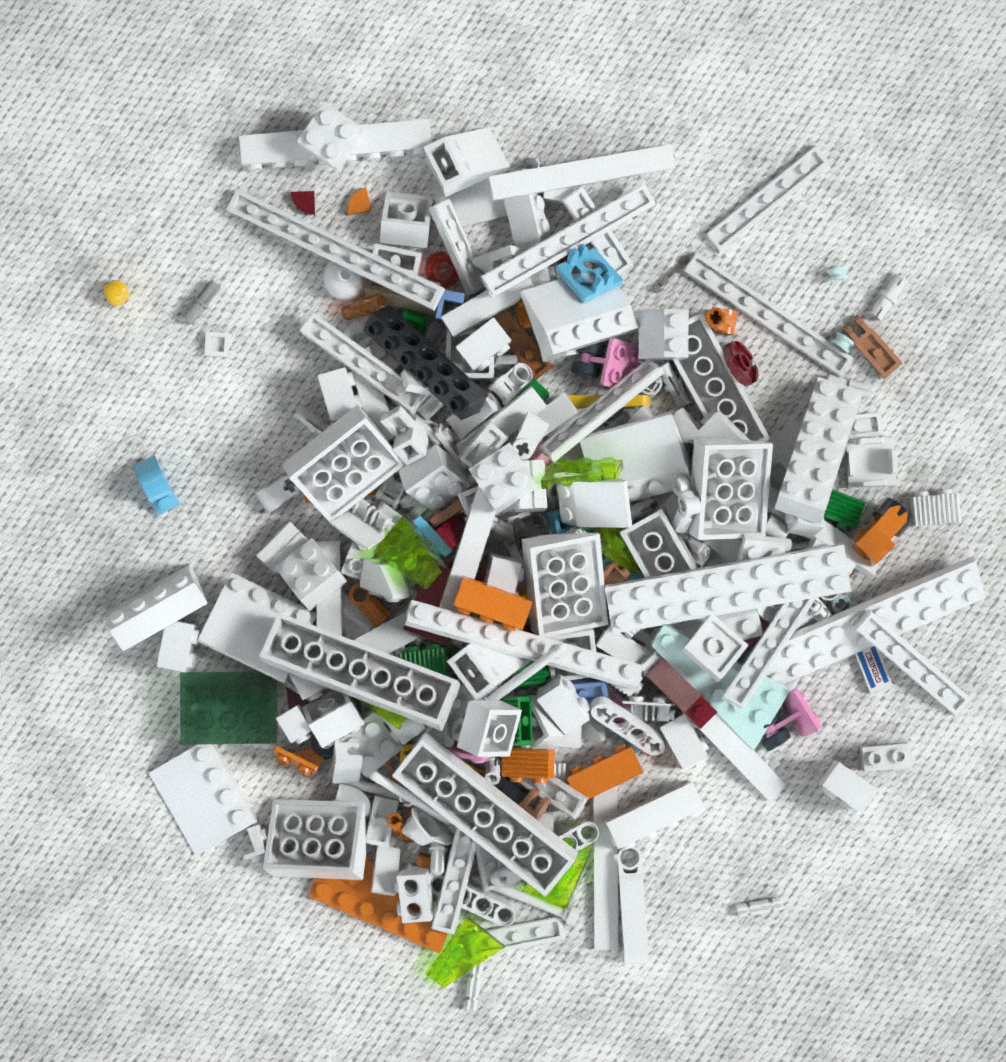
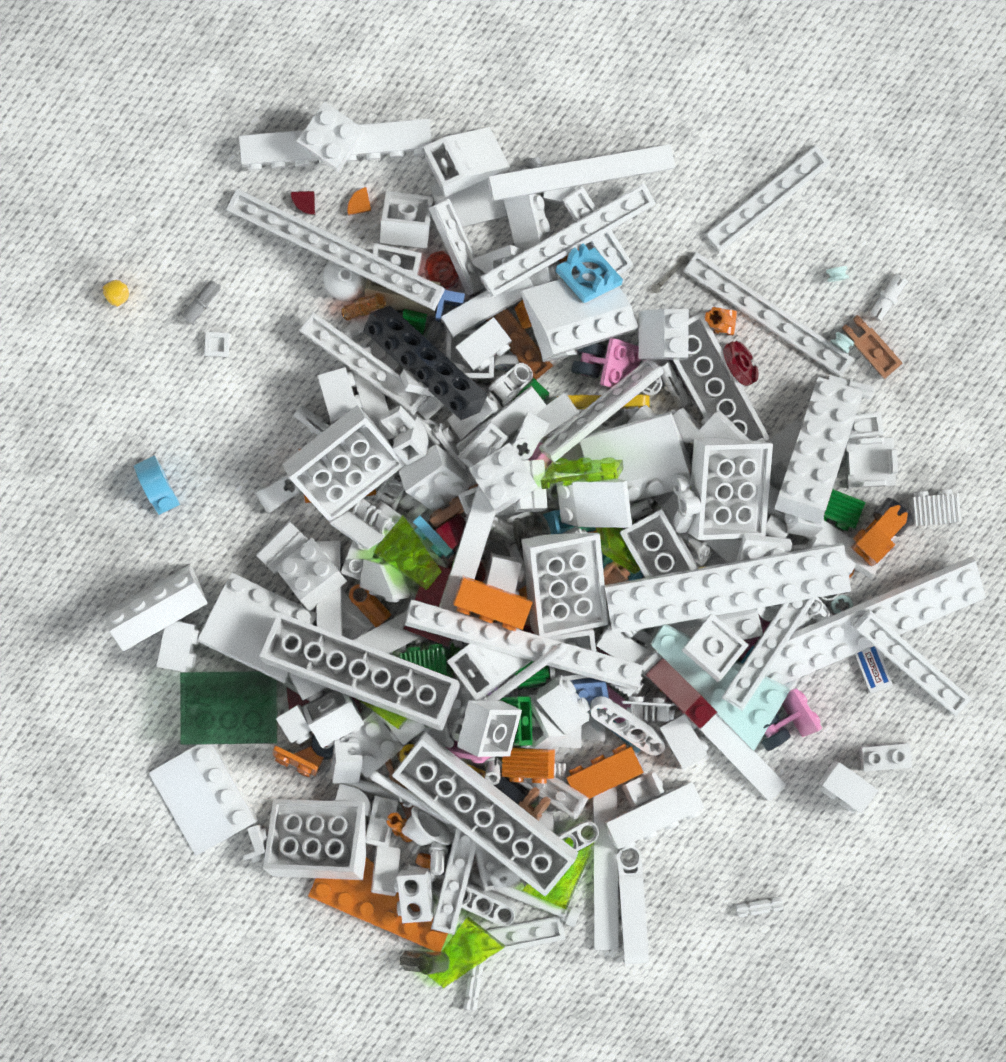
(424, 961): none -> clear smoke piece
(643, 788): none -> white bracket

